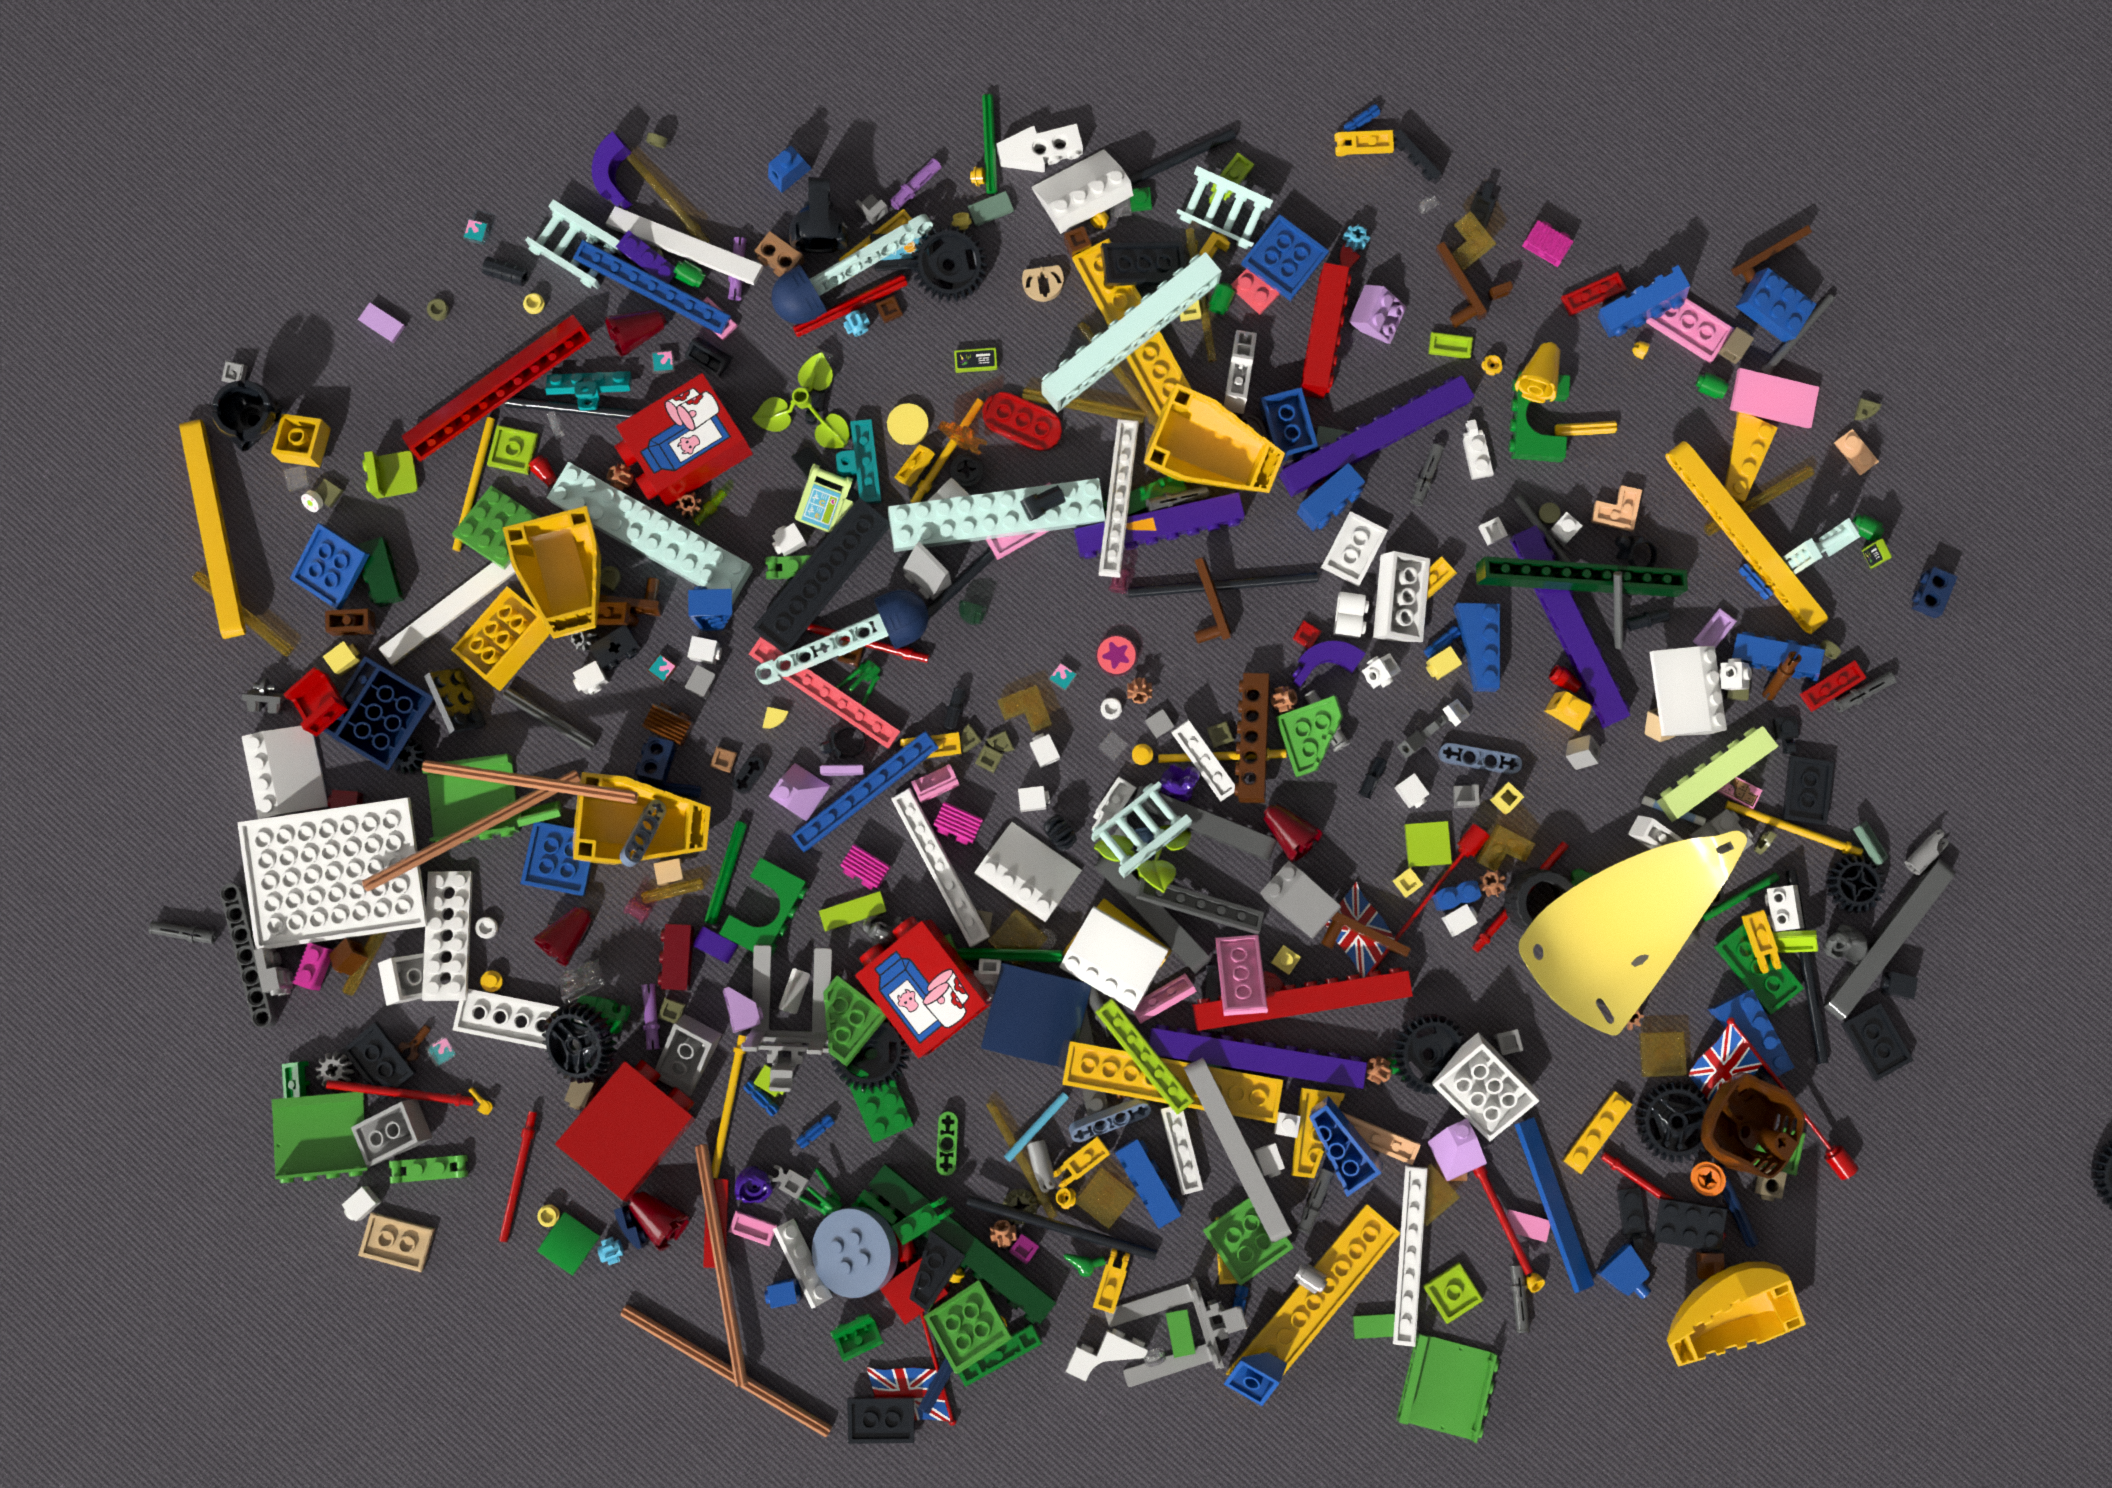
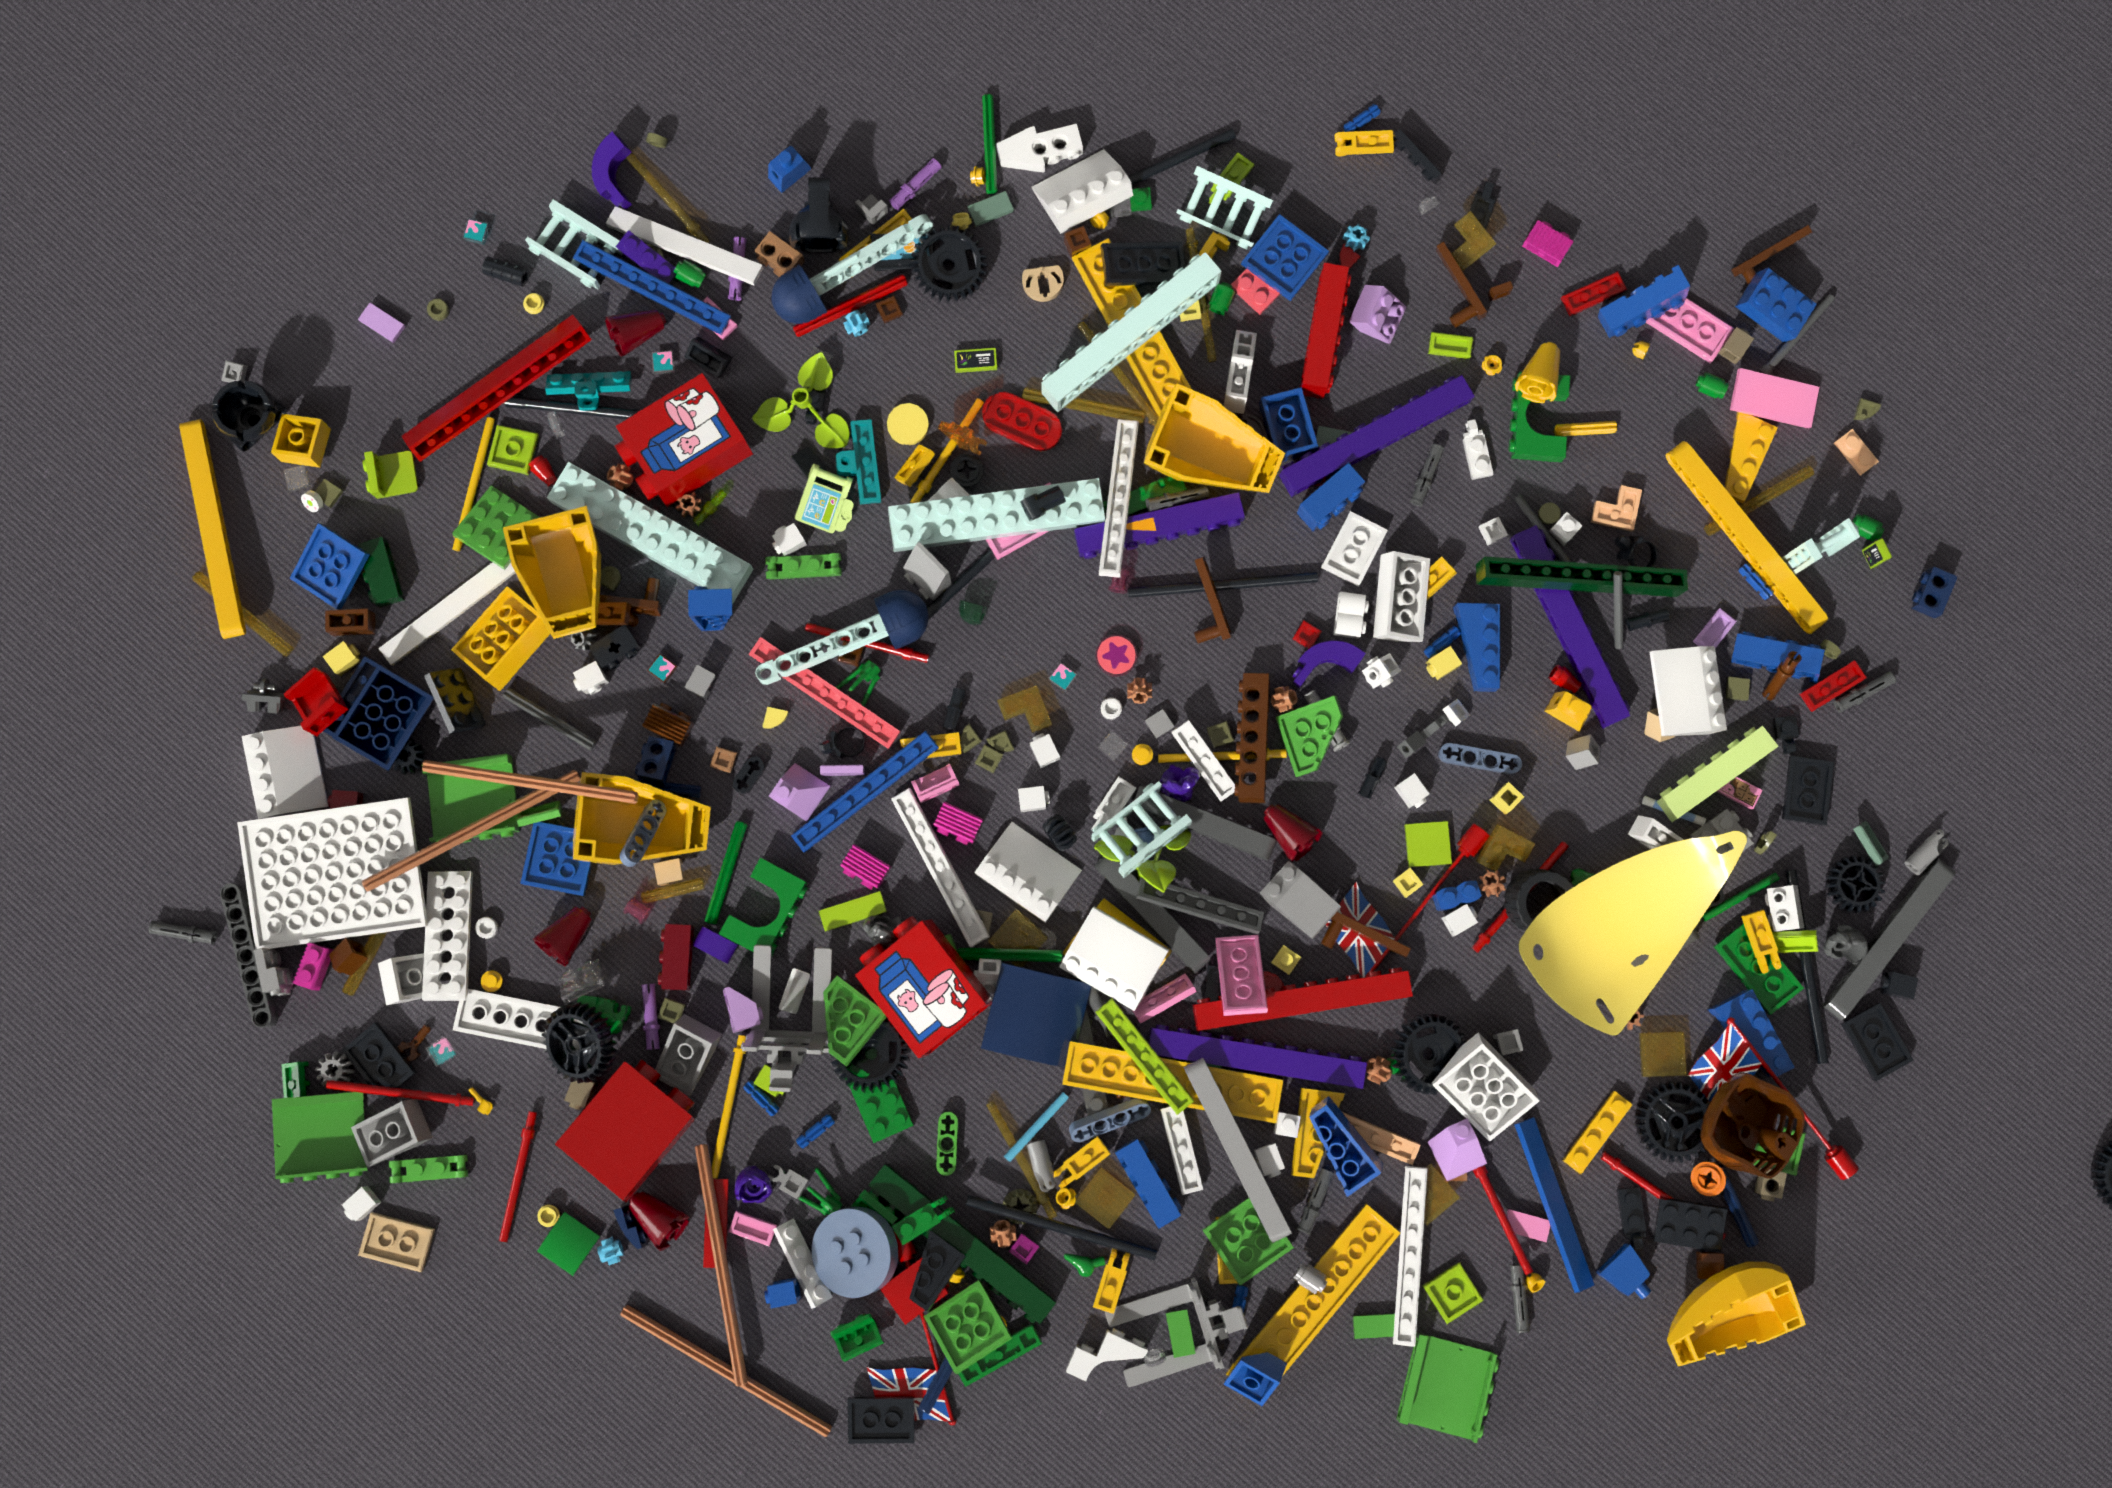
(704, 650): white brick -> none
(822, 576): black plate -> none
(1466, 796): light grey panel -> none
(1735, 675): white brick -> none
(1845, 847): yellow bar -> none

